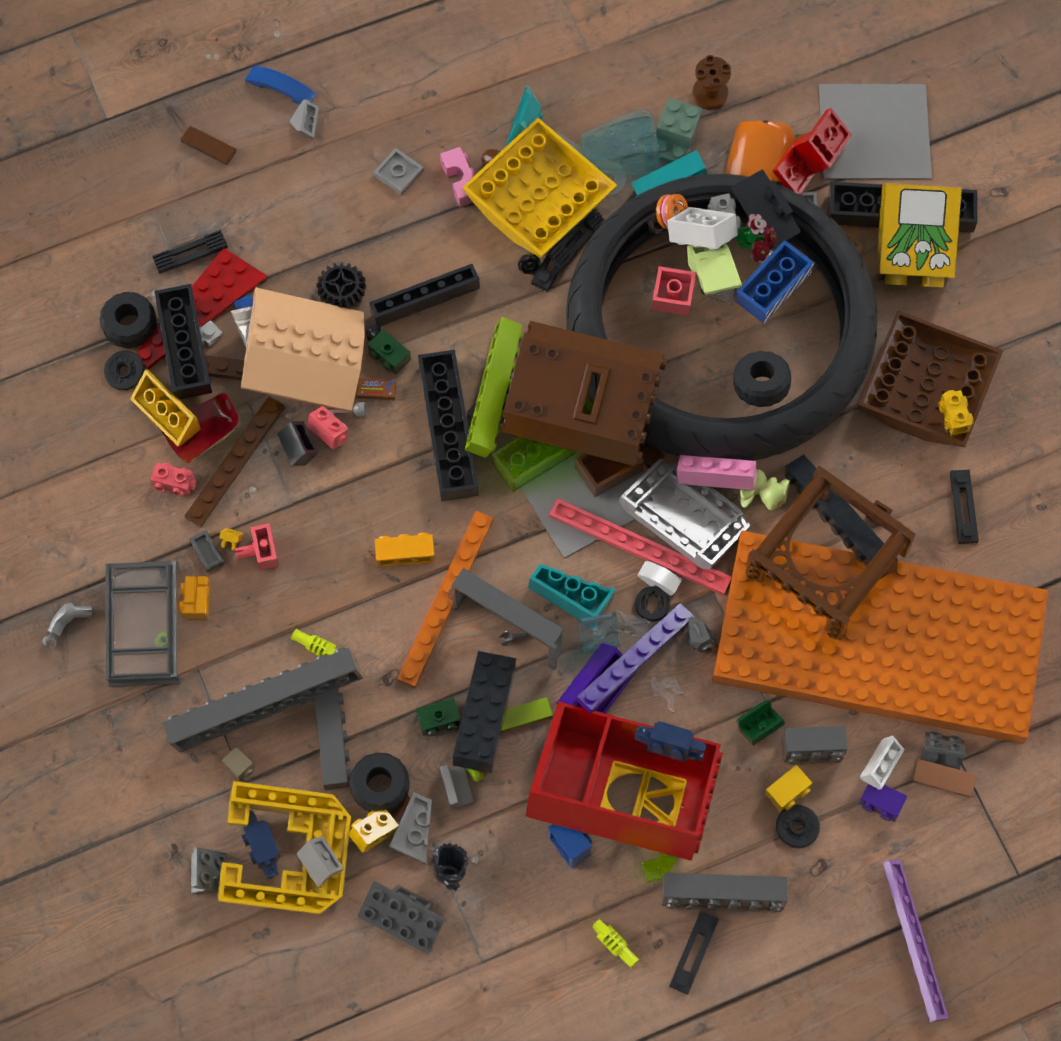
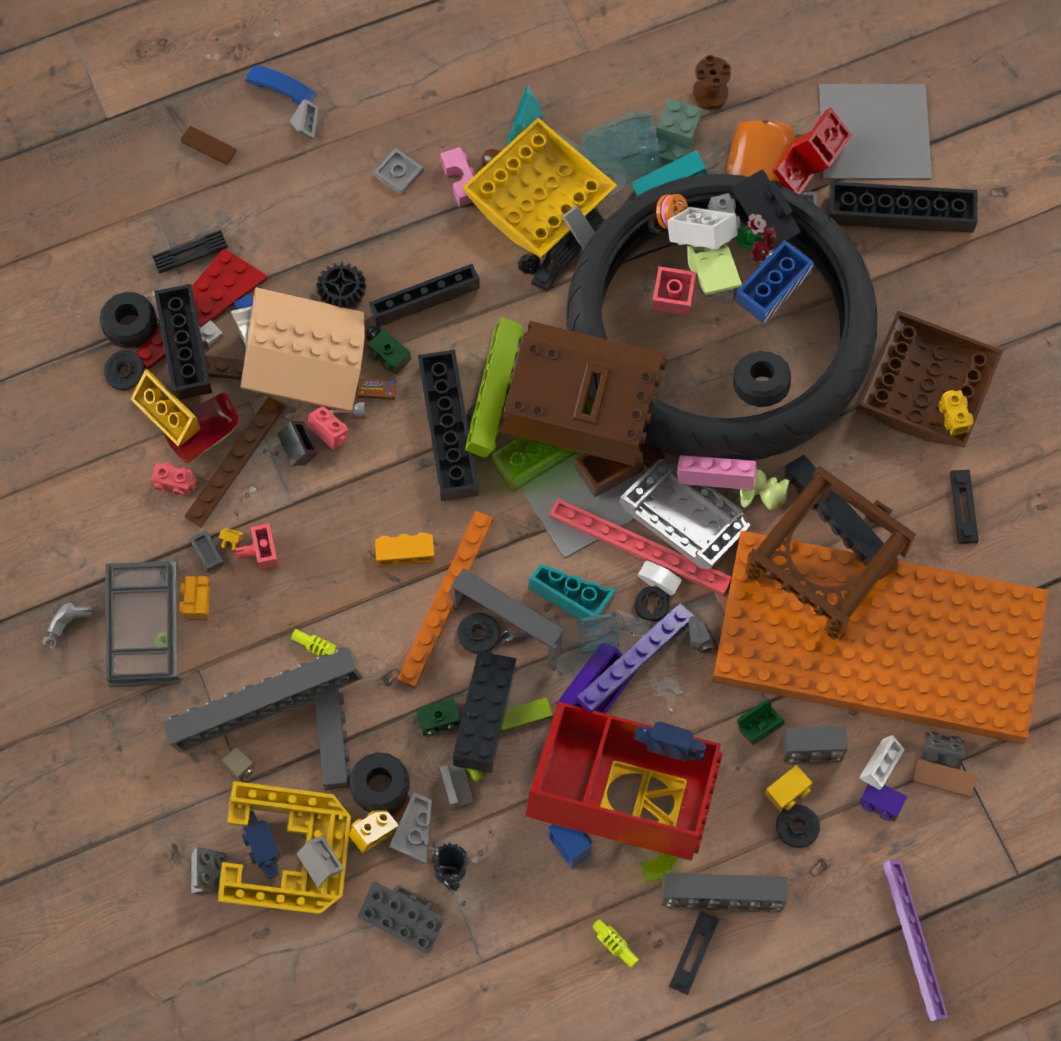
(478, 621): none -> black wheel
(578, 226): none -> light grey tile
(918, 233): brick -> none

